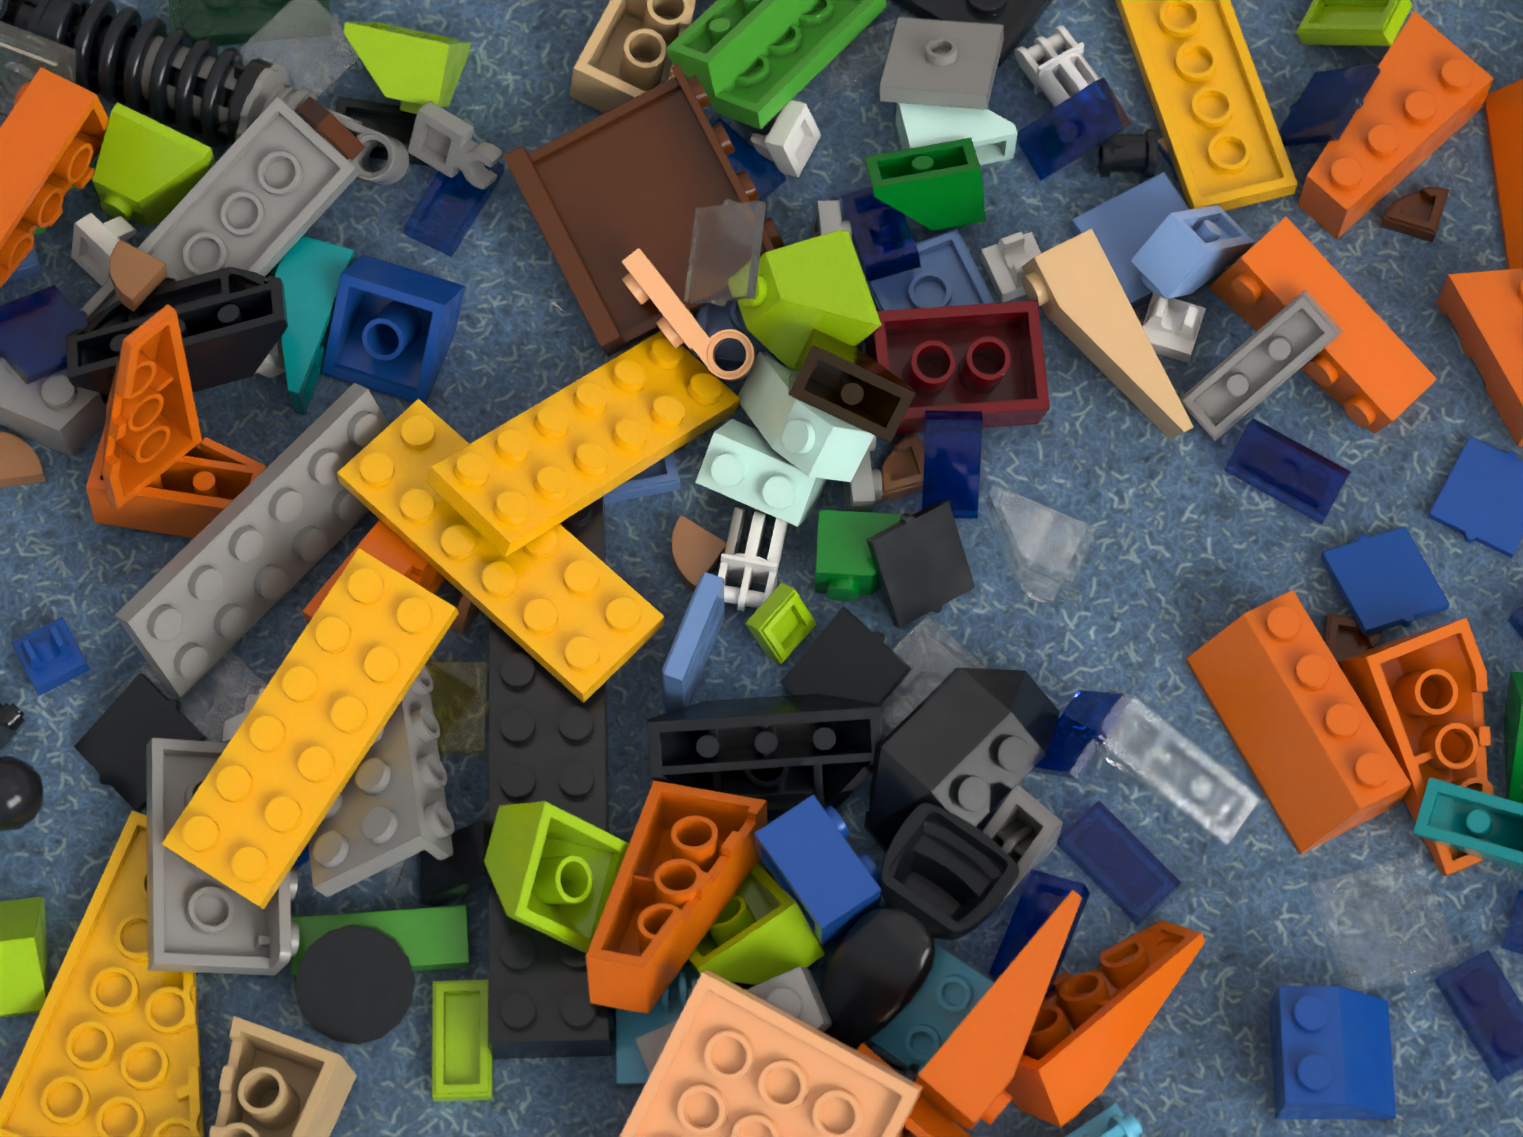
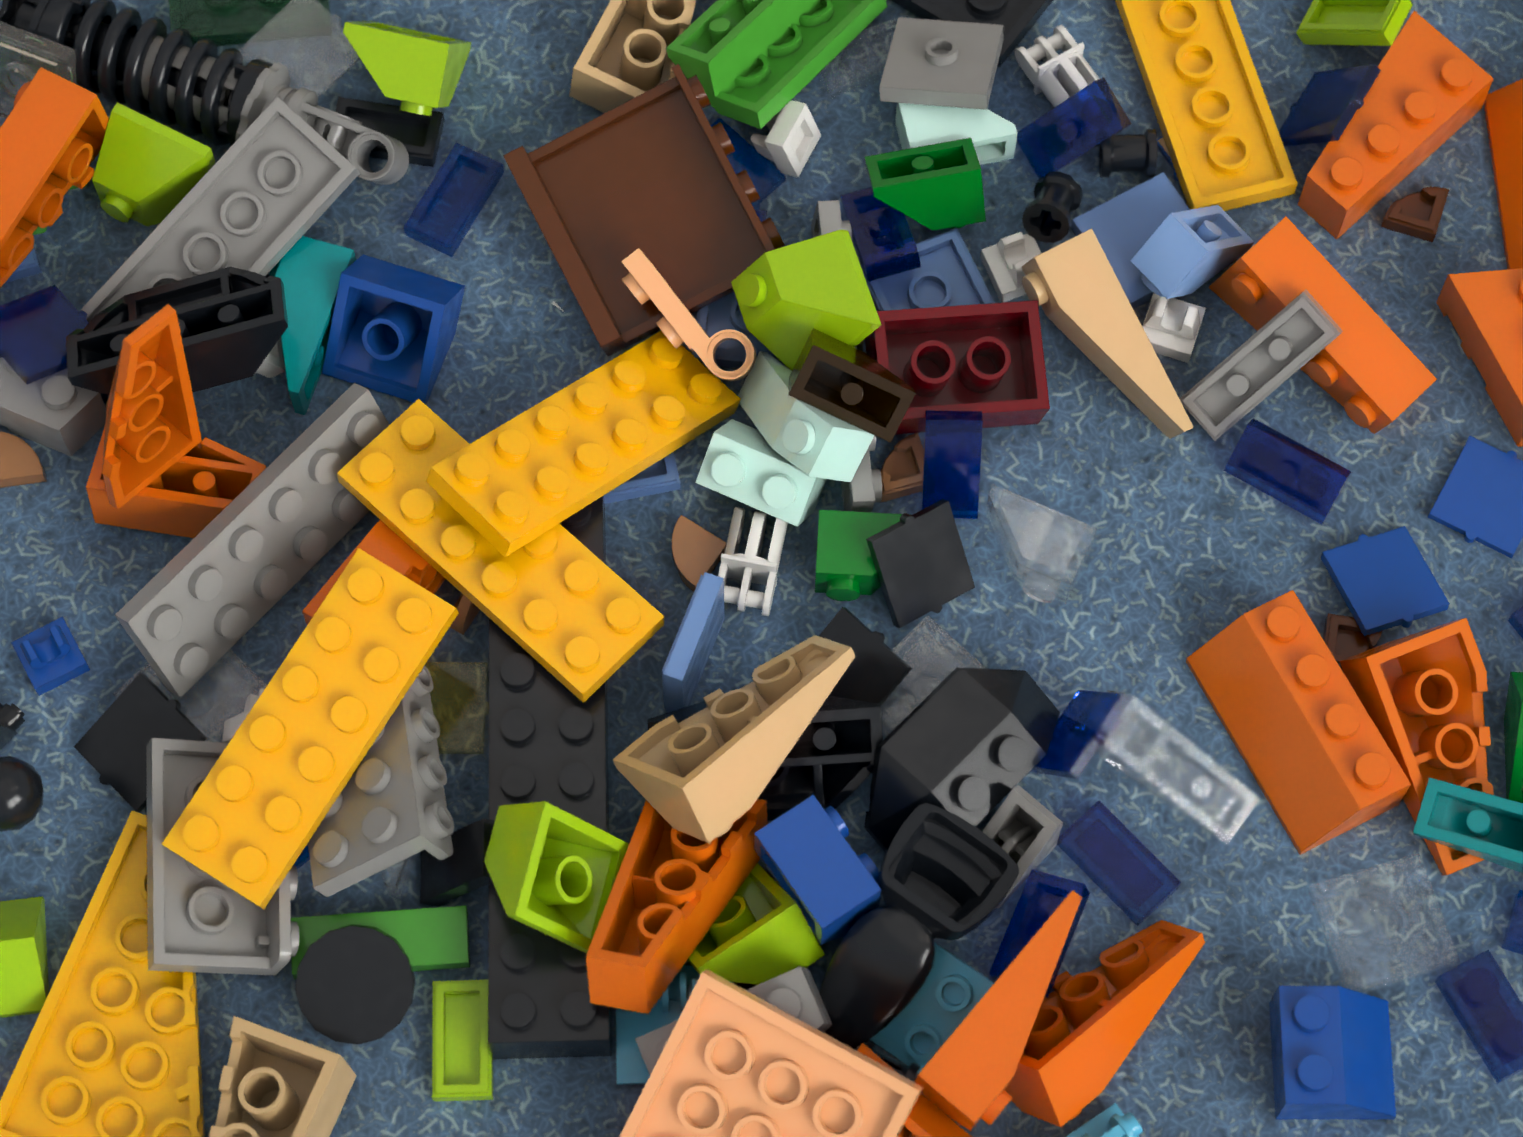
(95, 242): white tile -> none
(134, 274): medium nougat tile -> none
(330, 128): reddish brown tile -> none
(447, 146): light grey plate -> none
(723, 757): none -> tan wedge
(725, 252): clear piece -> none
(781, 623): lime tile -> none
(1049, 215): none -> black bush

